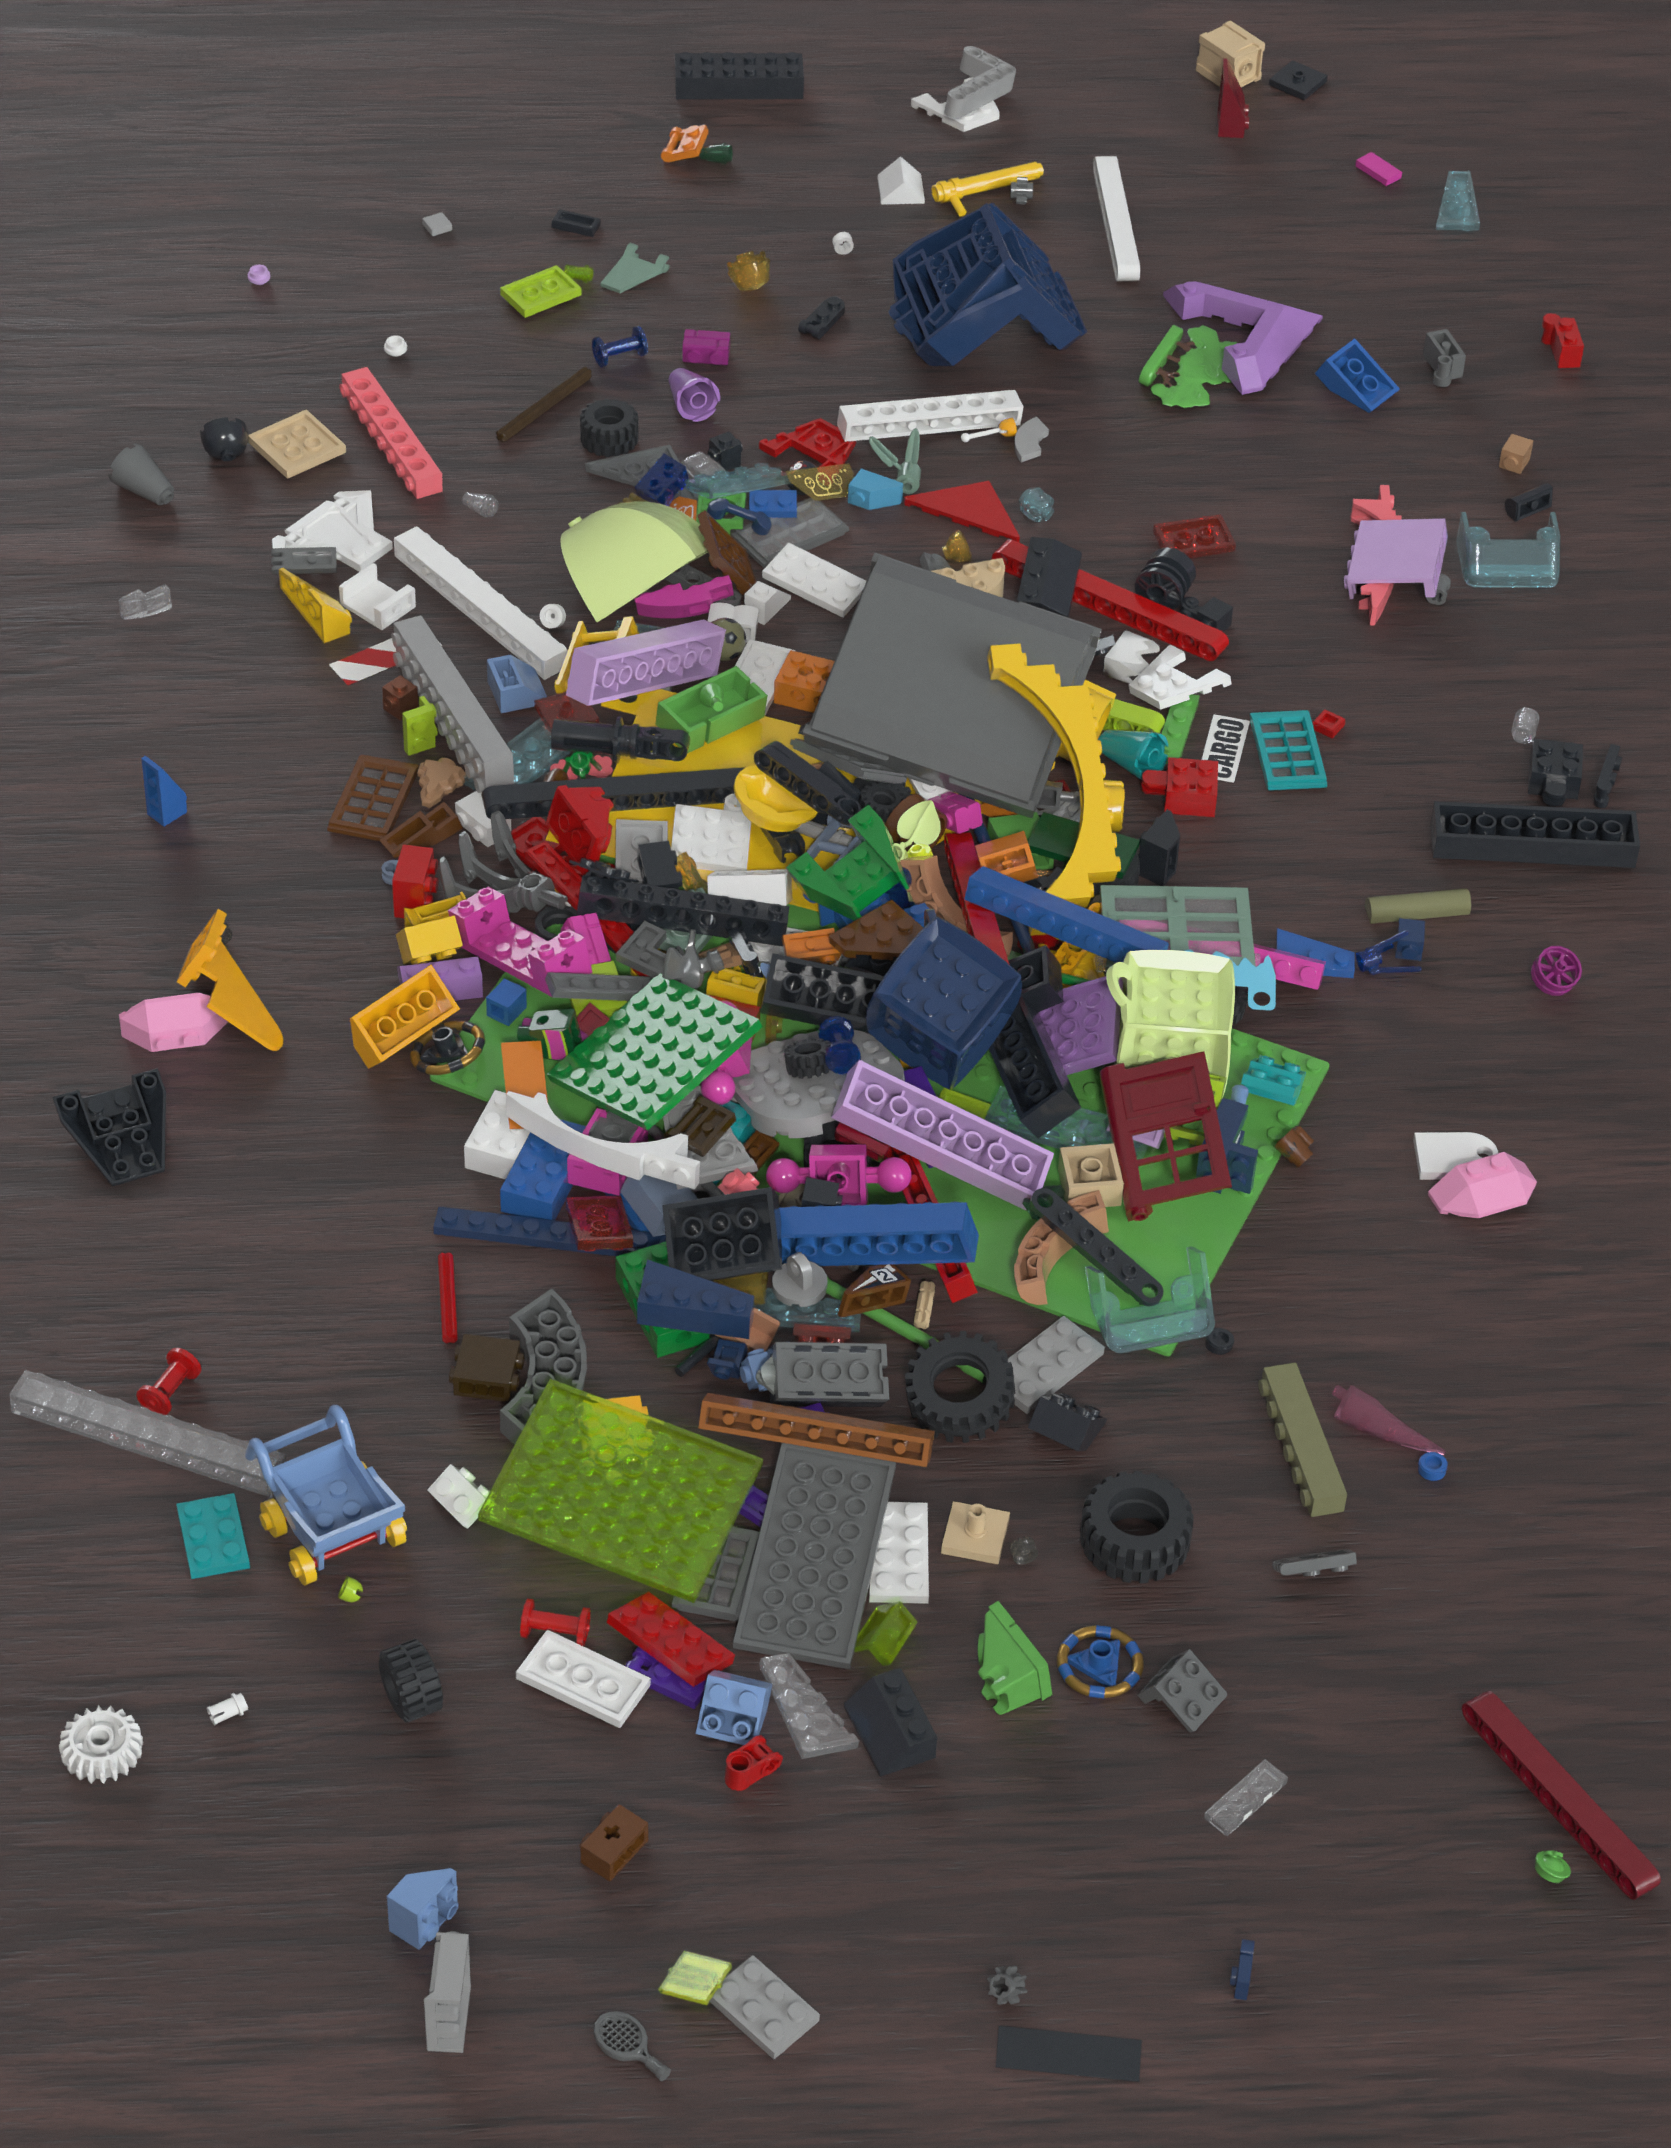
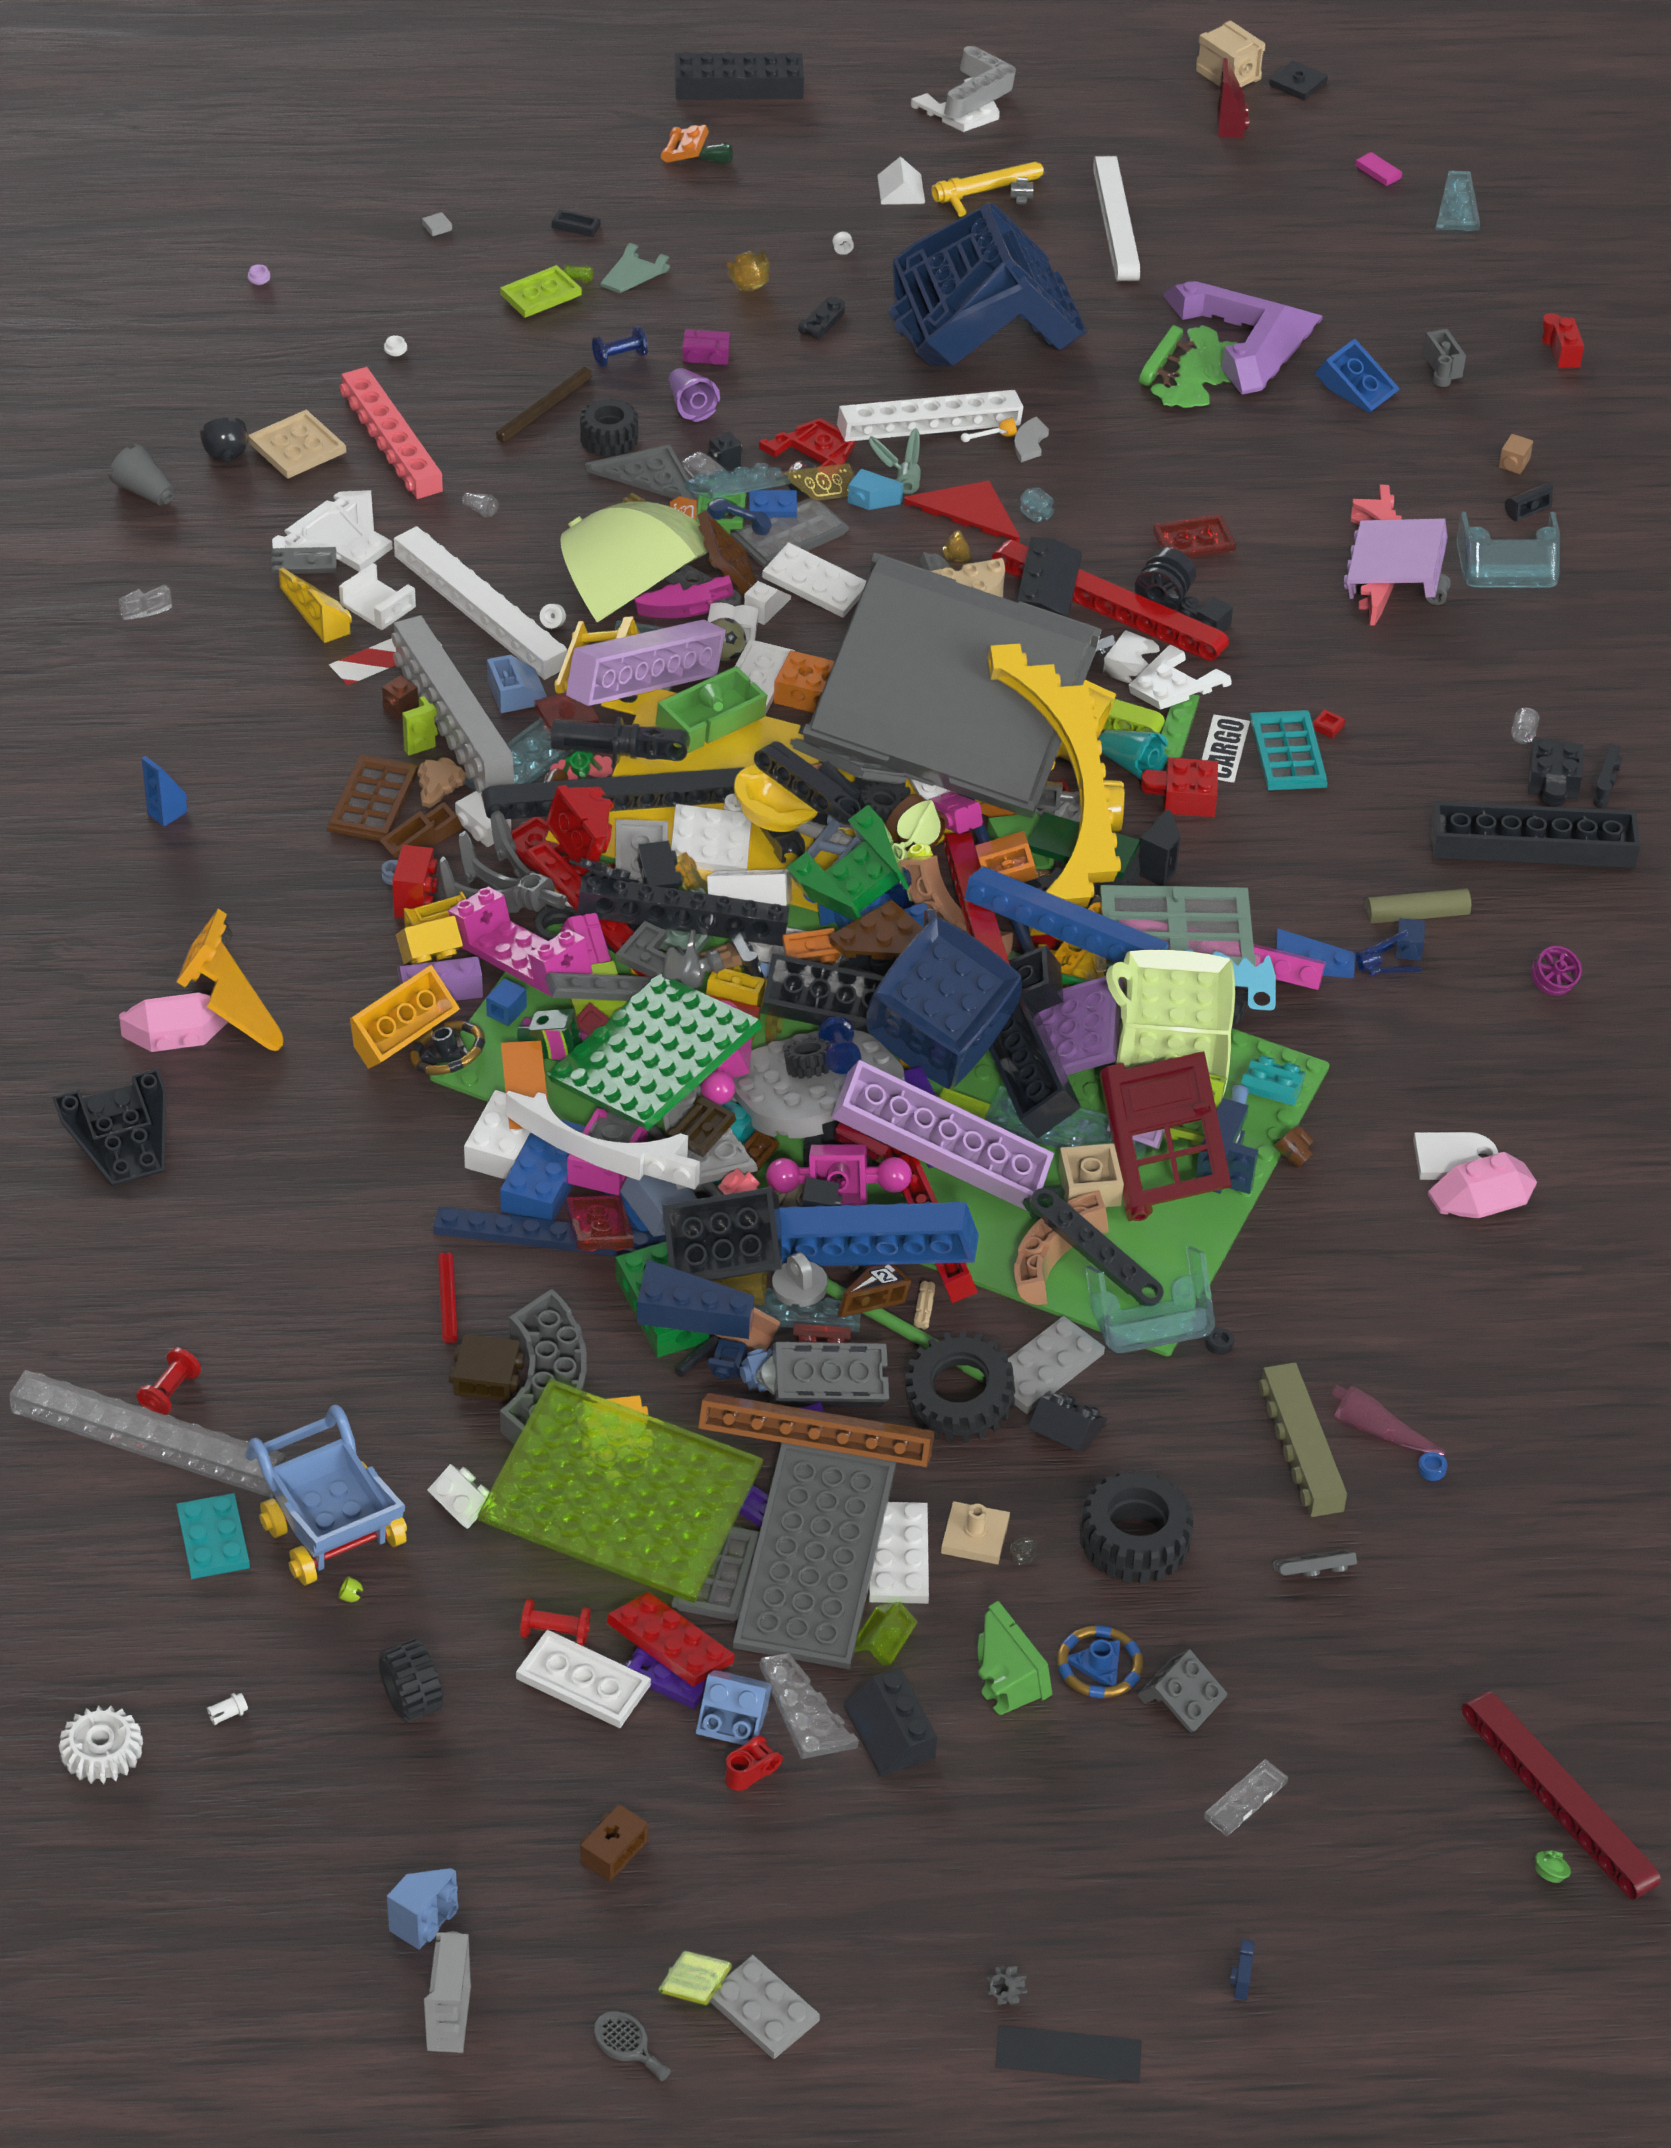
(662, 481): clear blue brick -> none

